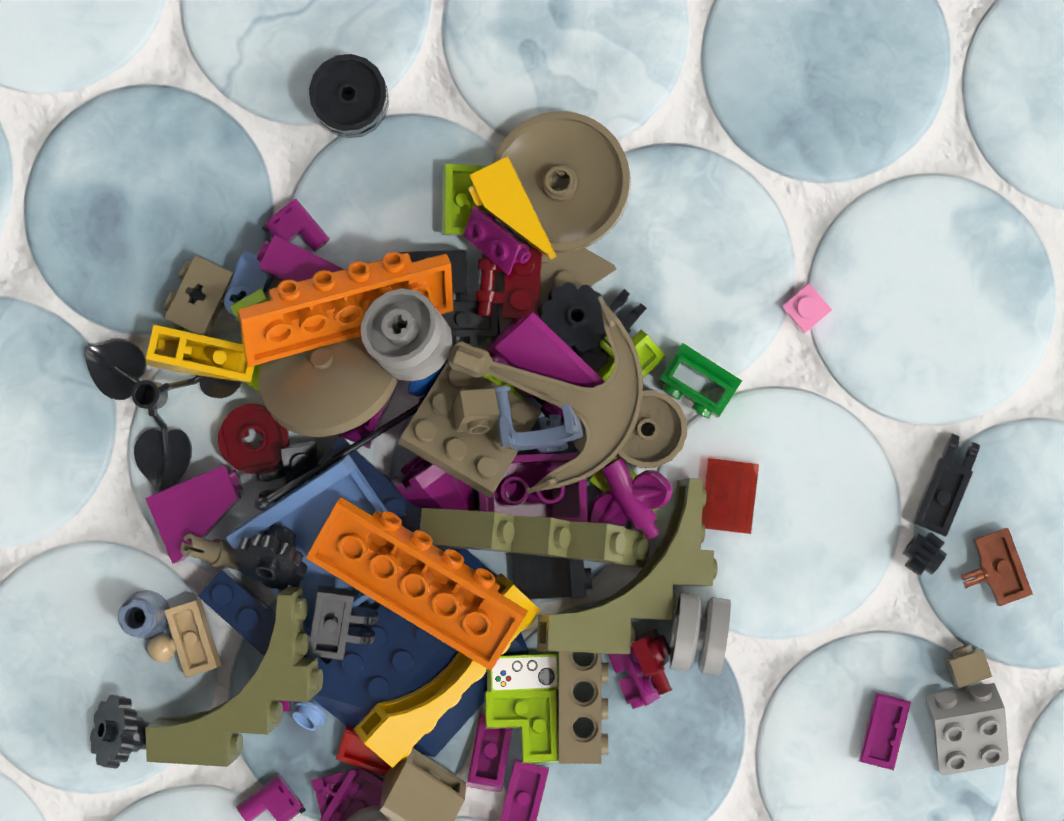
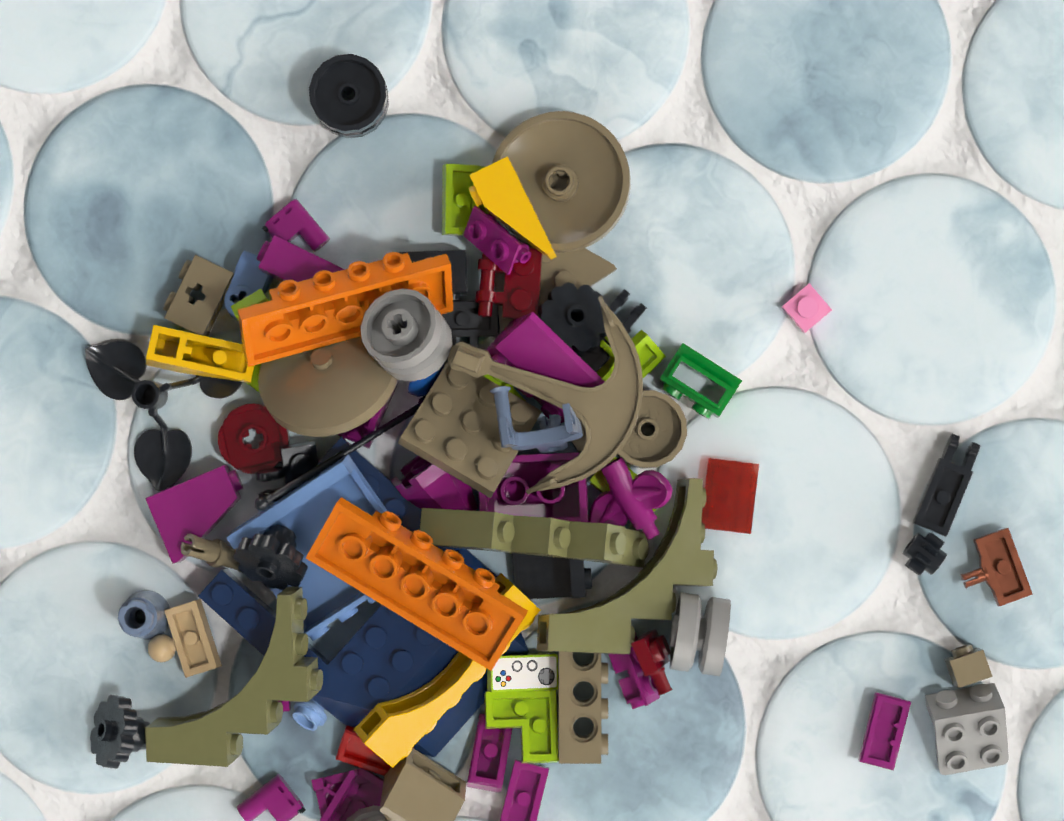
(331, 623): hinge -> none
(475, 410): dark tan plate -> none

